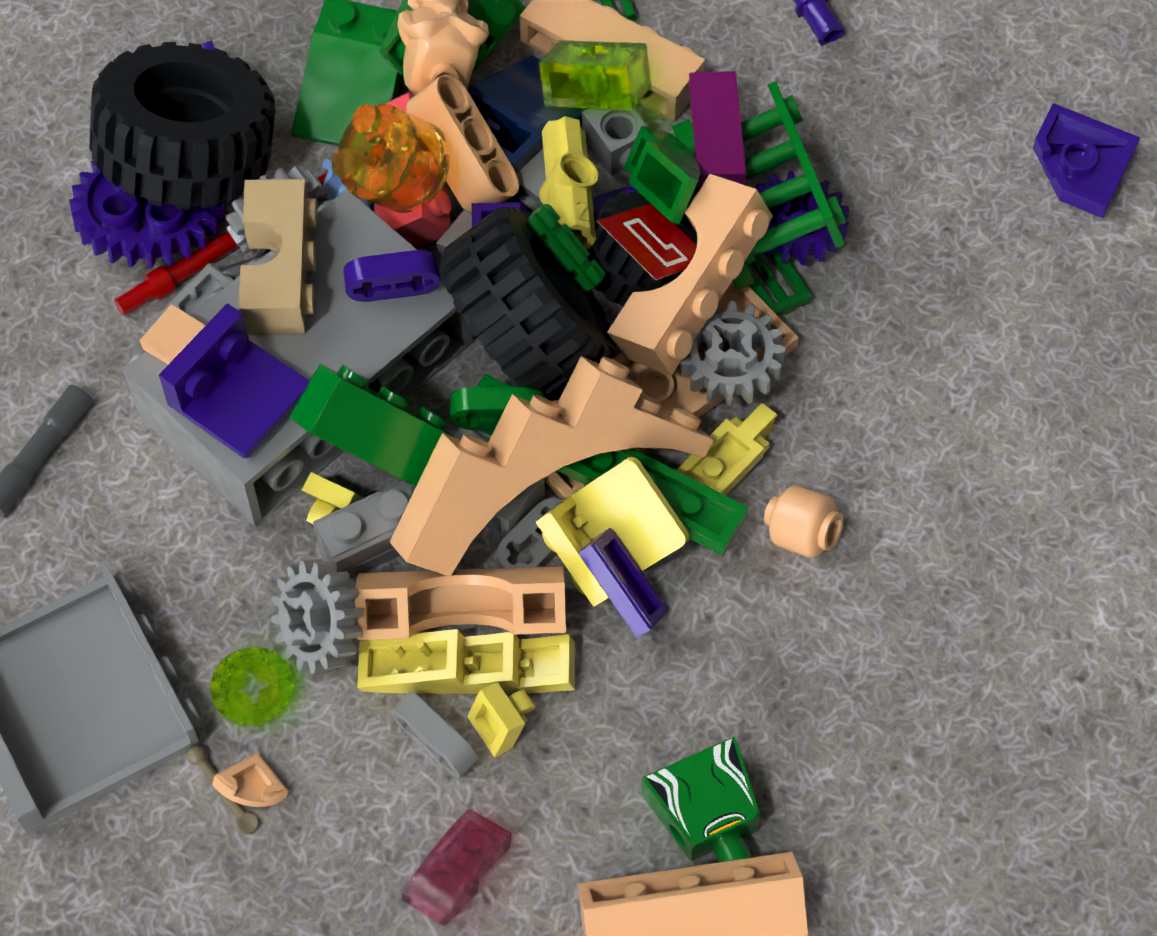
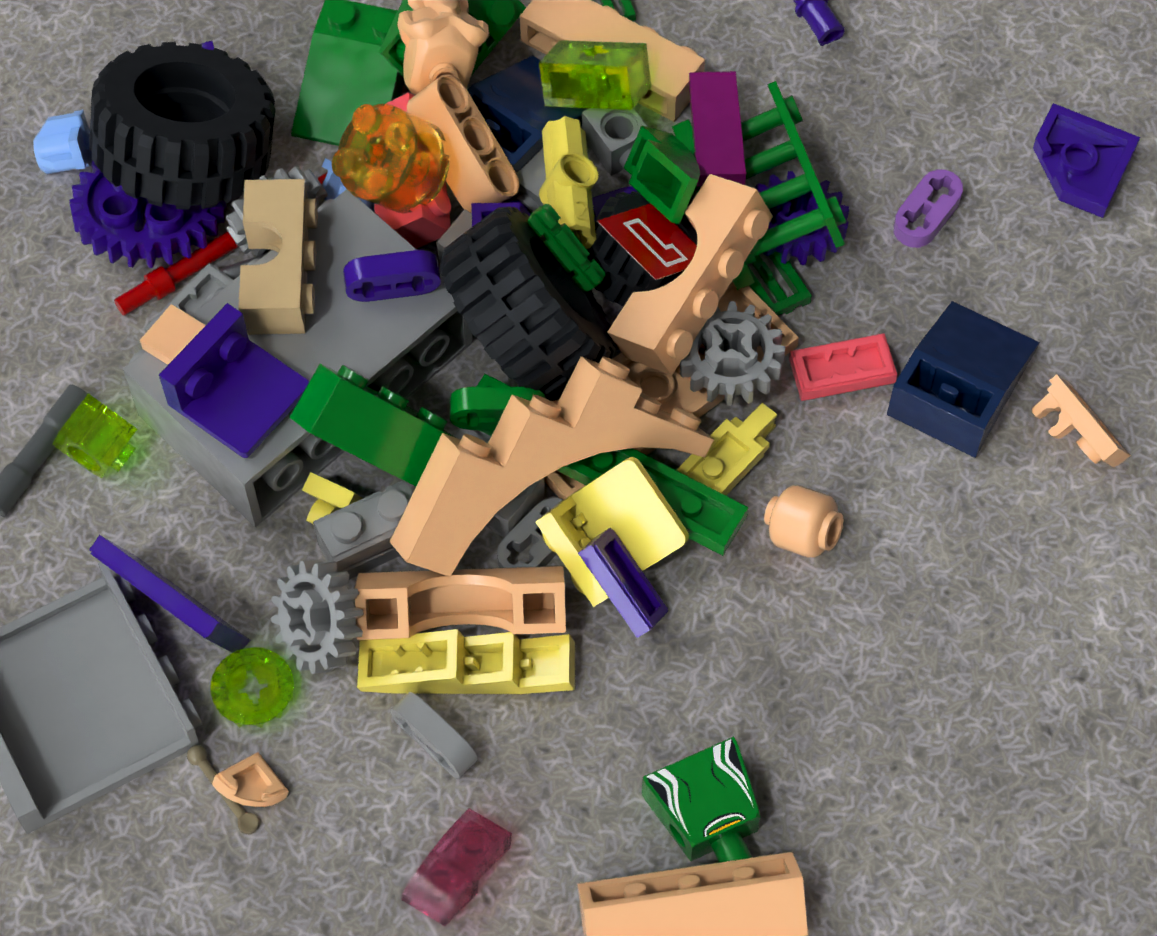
(63, 143): none -> light blue piece
(96, 437): none -> clear neon green brick
(168, 595): none -> dark purple tile
(499, 717): light yellow tile -> none
(842, 367): none -> coral plate
(920, 202): none -> medium lavender beam
(960, 378): none -> dark blue slope
(1096, 438): none -> light nougat plate

